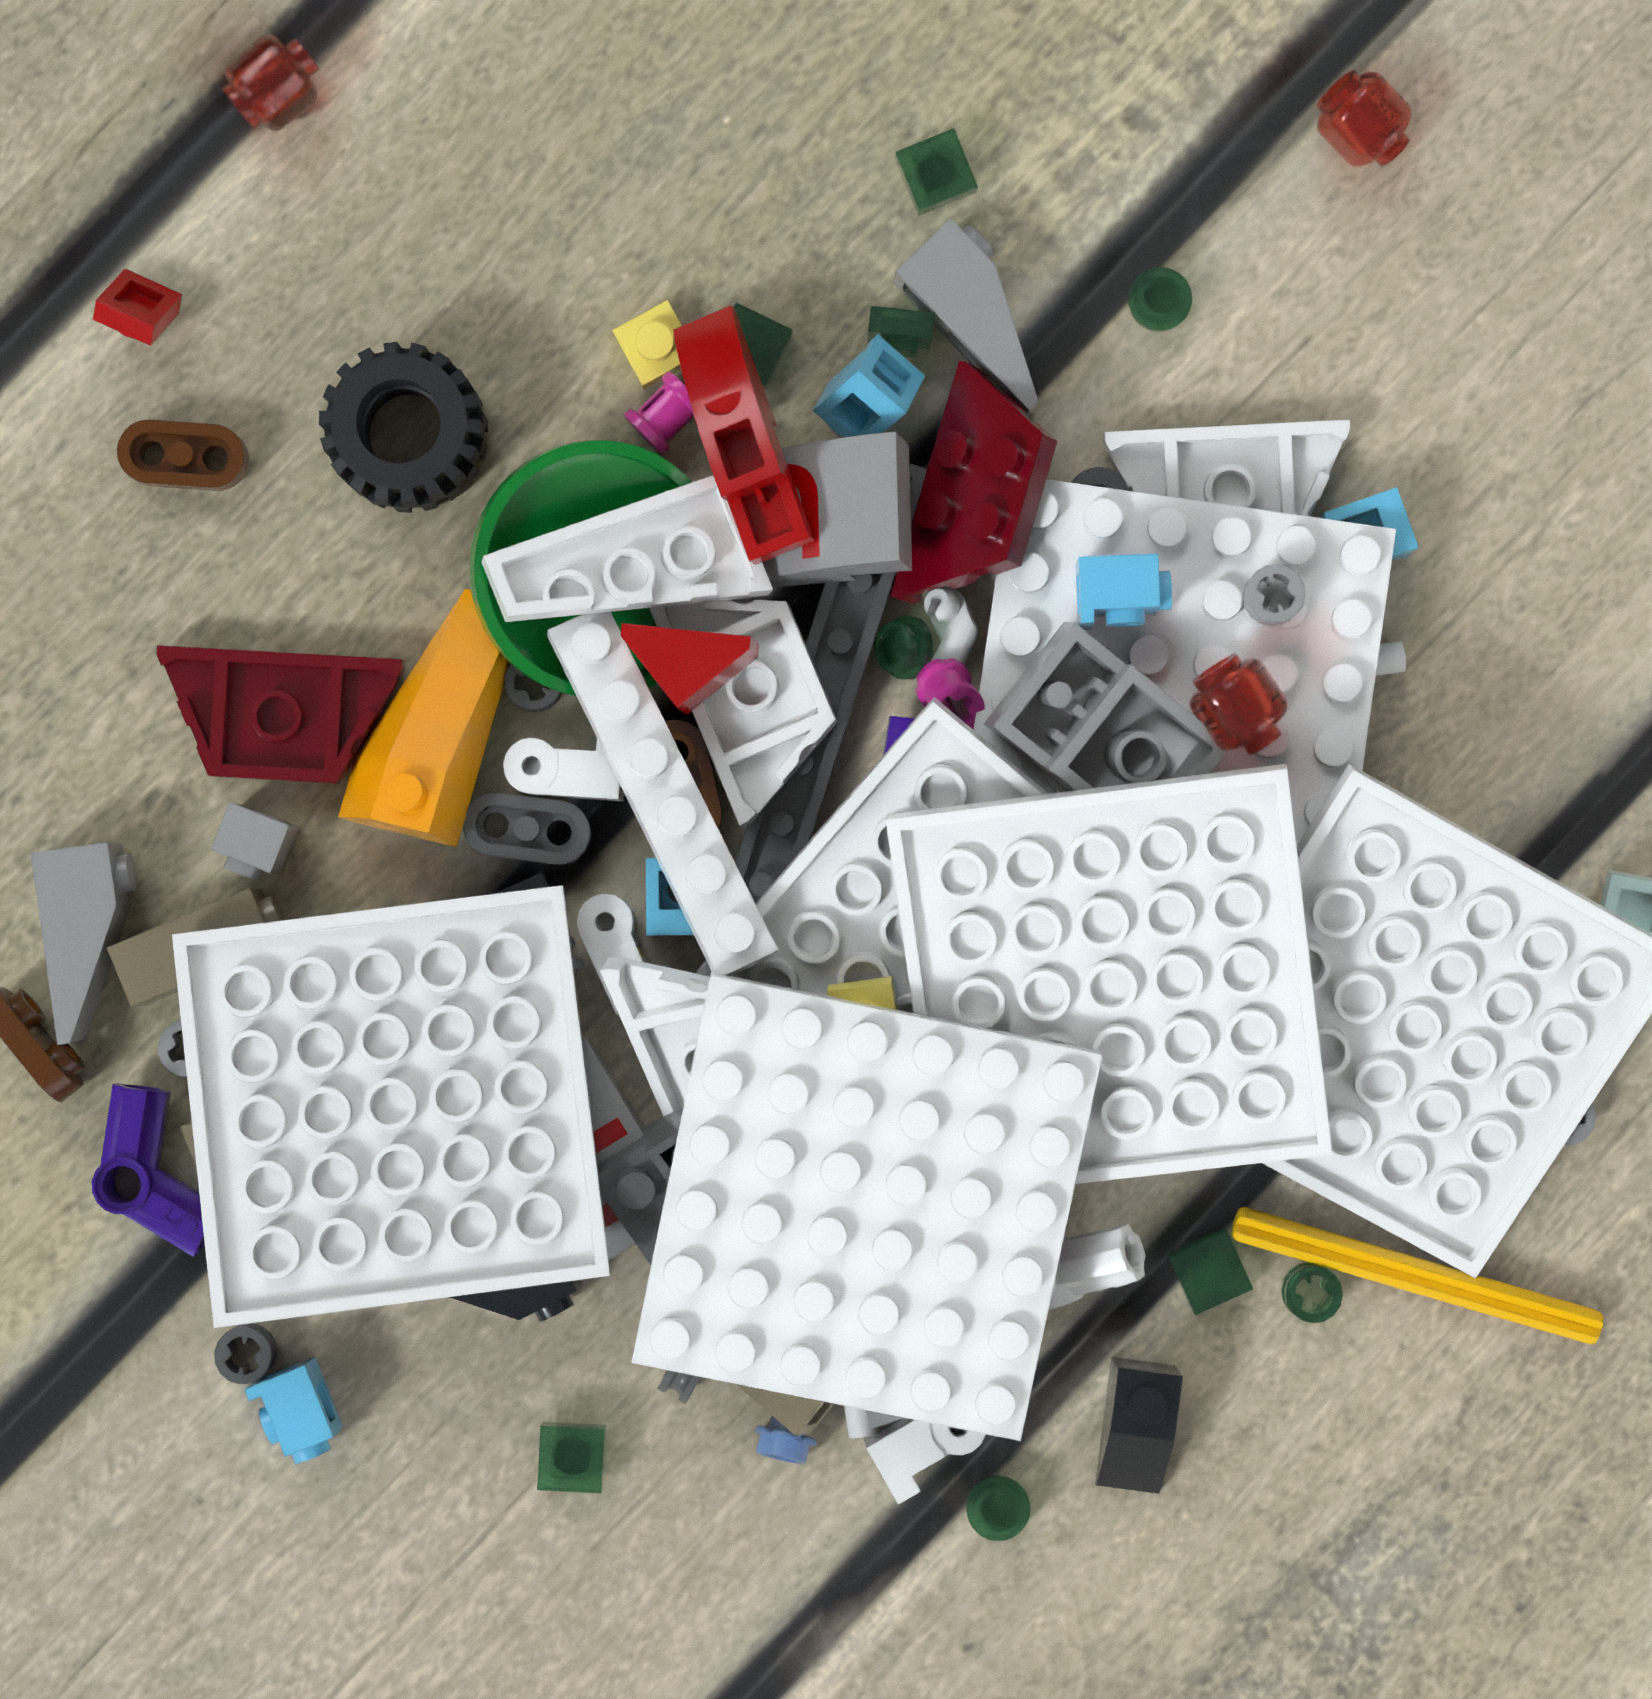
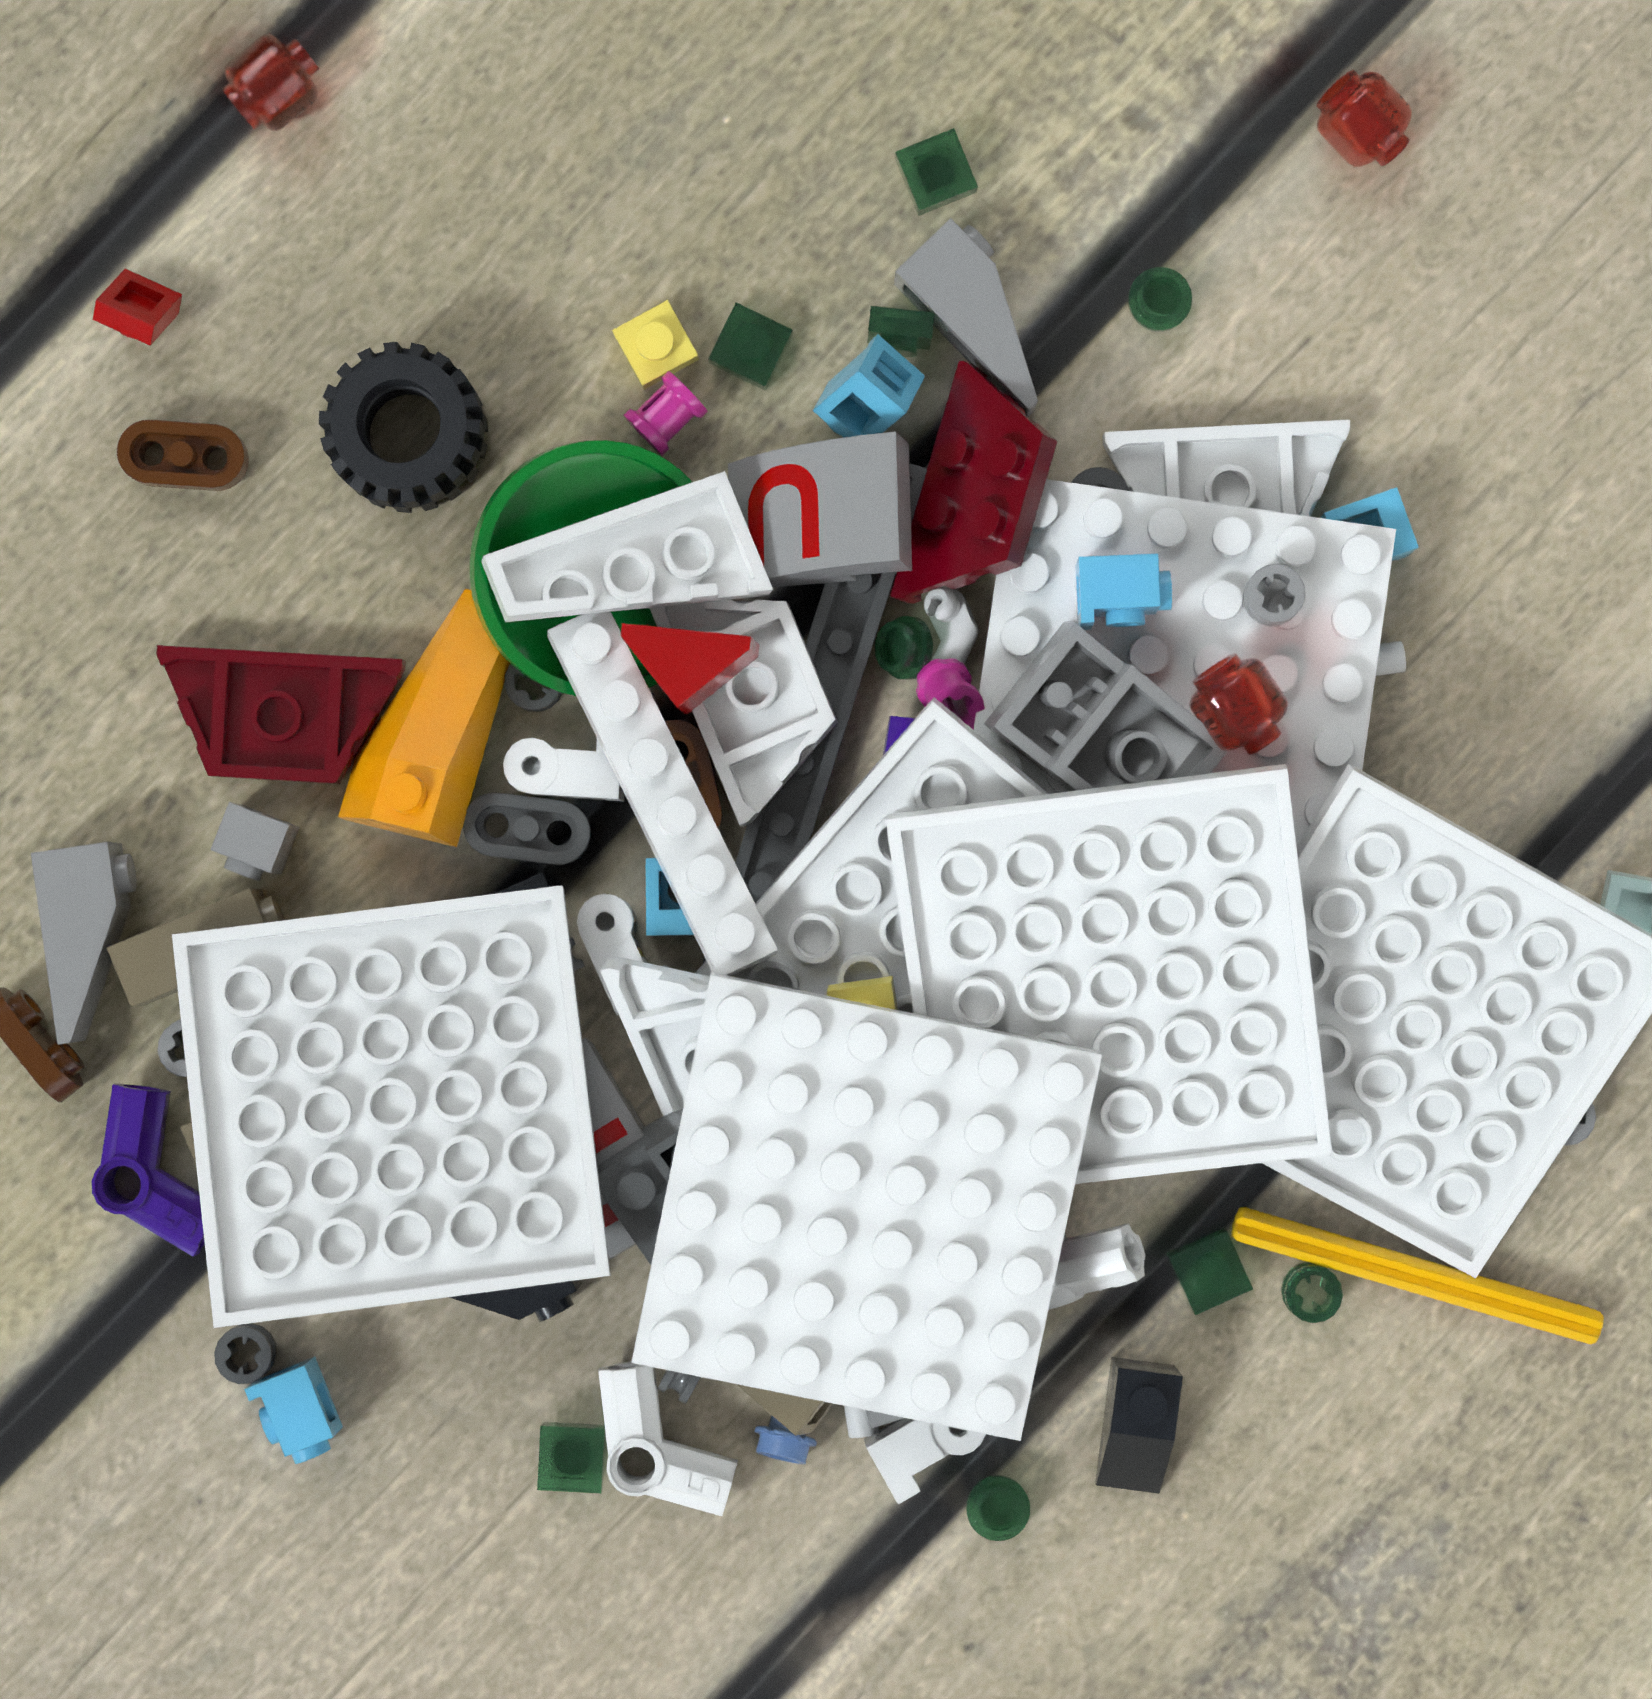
(634, 1420): none -> white piece
(740, 435): red slope -> none

